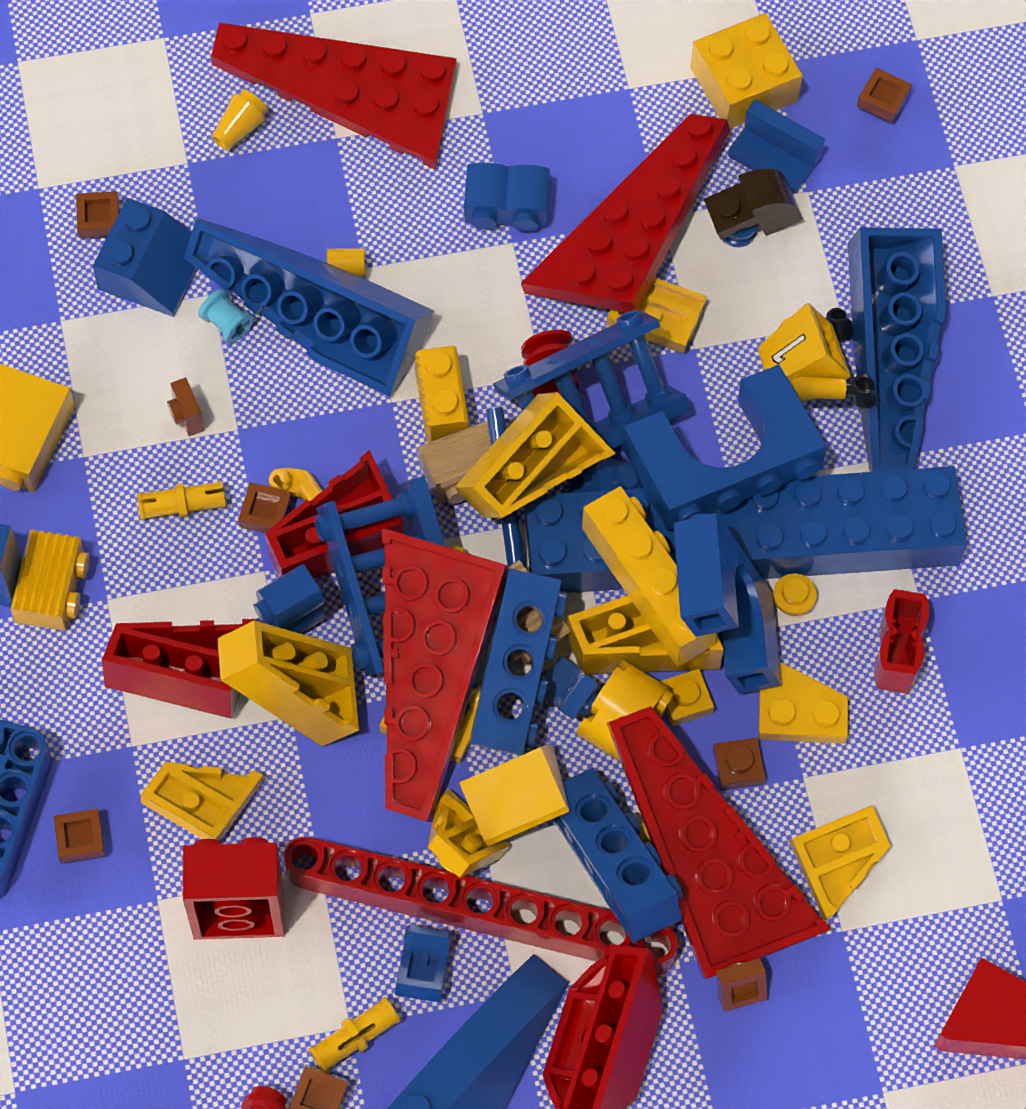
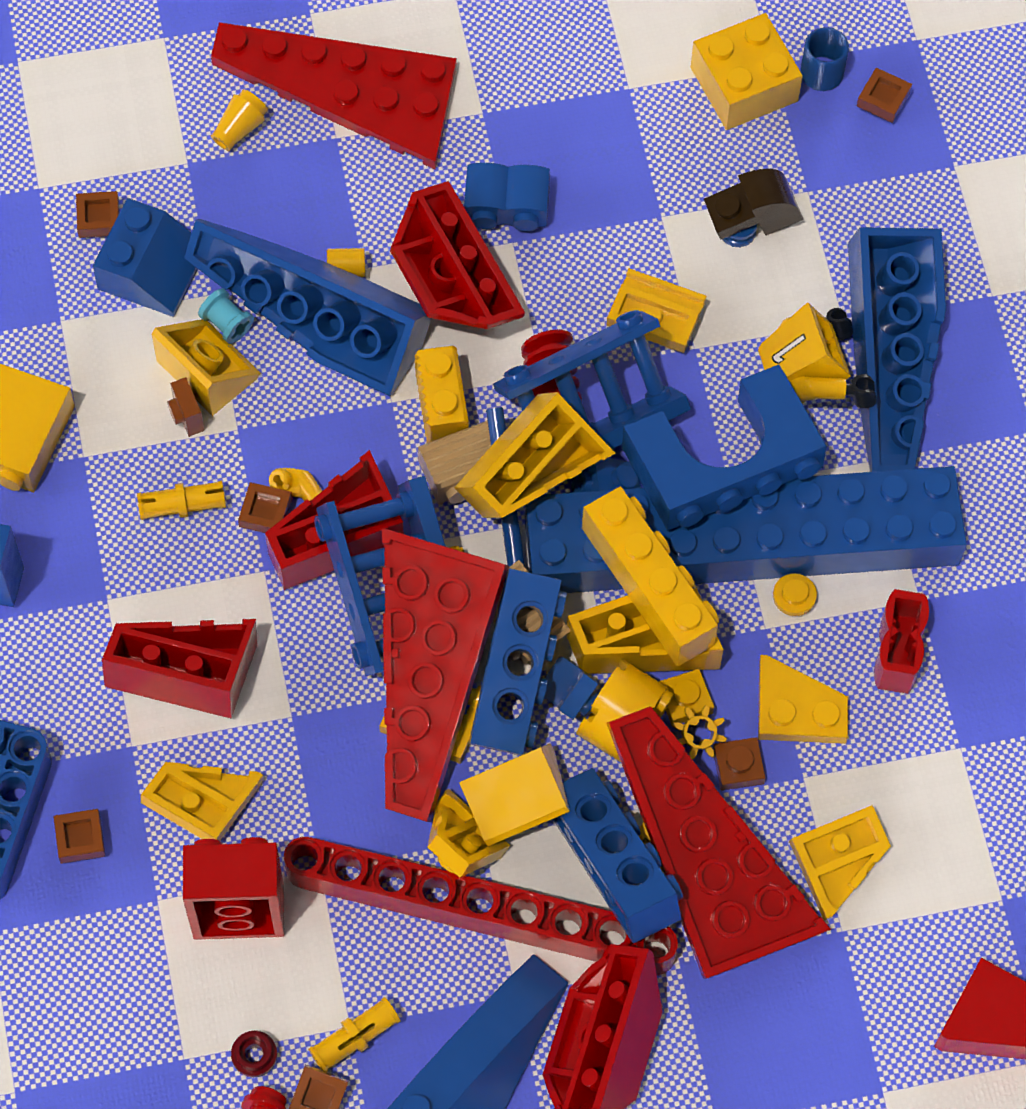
(49, 580): yellow brick -> none
(208, 362): none -> yellow slope
(252, 1040): none -> dark red plate
(291, 601): blue brick -> none
(294, 678): yellow wedge -> none
(423, 963): blue bracket -> none
(451, 263): none -> red wedge
(627, 236): red wing -> none
(710, 725): none -> yellow gear
(727, 595): blue arch -> none
(741, 984): dark orange plate -> none
(778, 144): blue panel -> none
(824, 43): none -> blue piece

